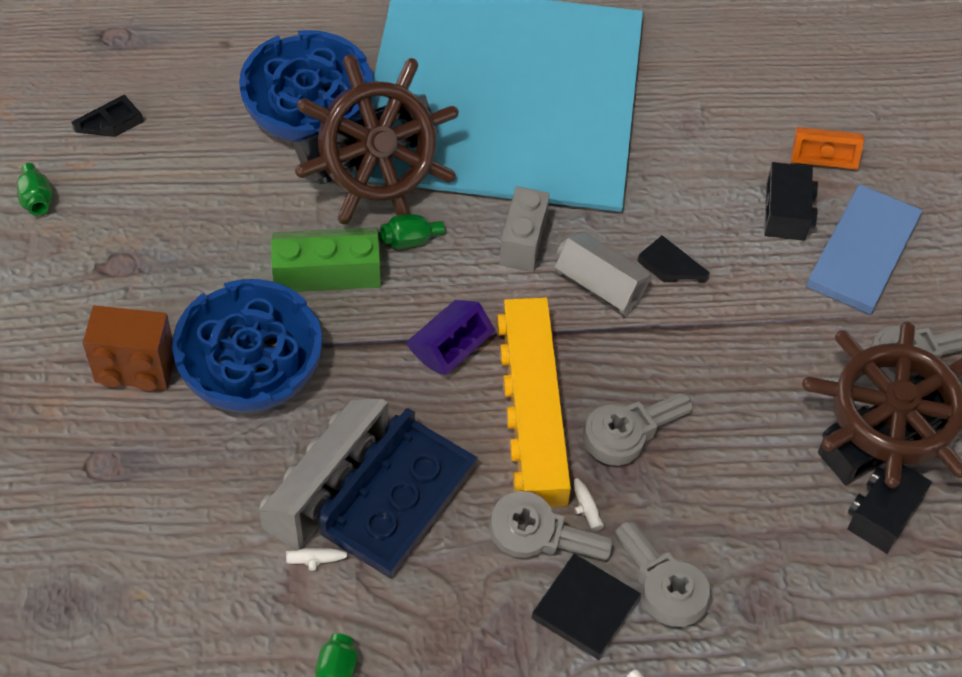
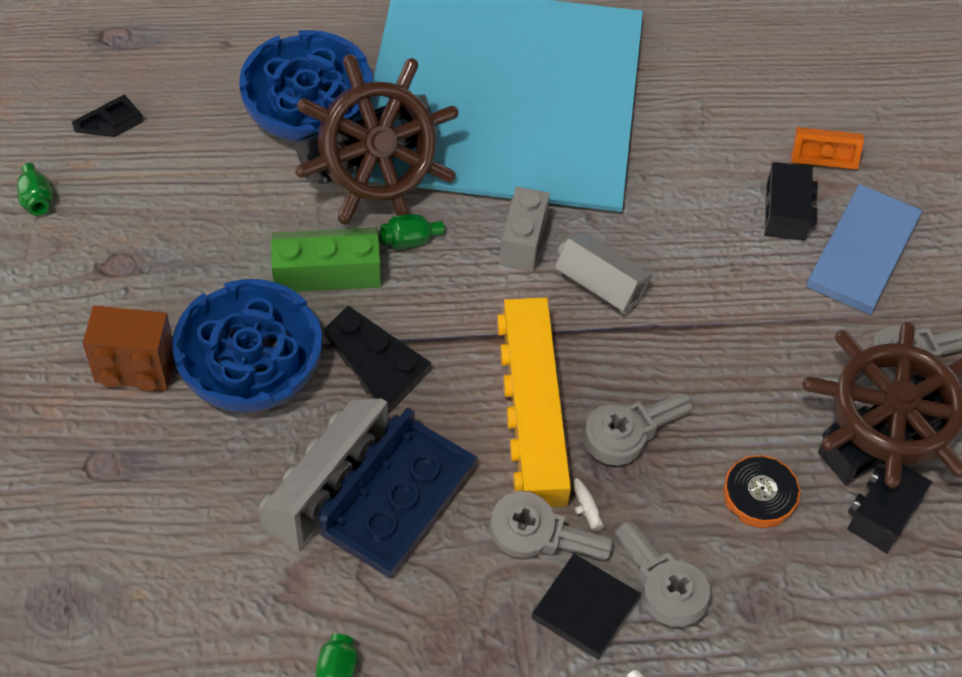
(314, 556): white helmet -> none
(377, 358): none -> black wing
(451, 336): dark purple brick -> none
(671, 263): black tile -> none
(761, 491): none -> black tile

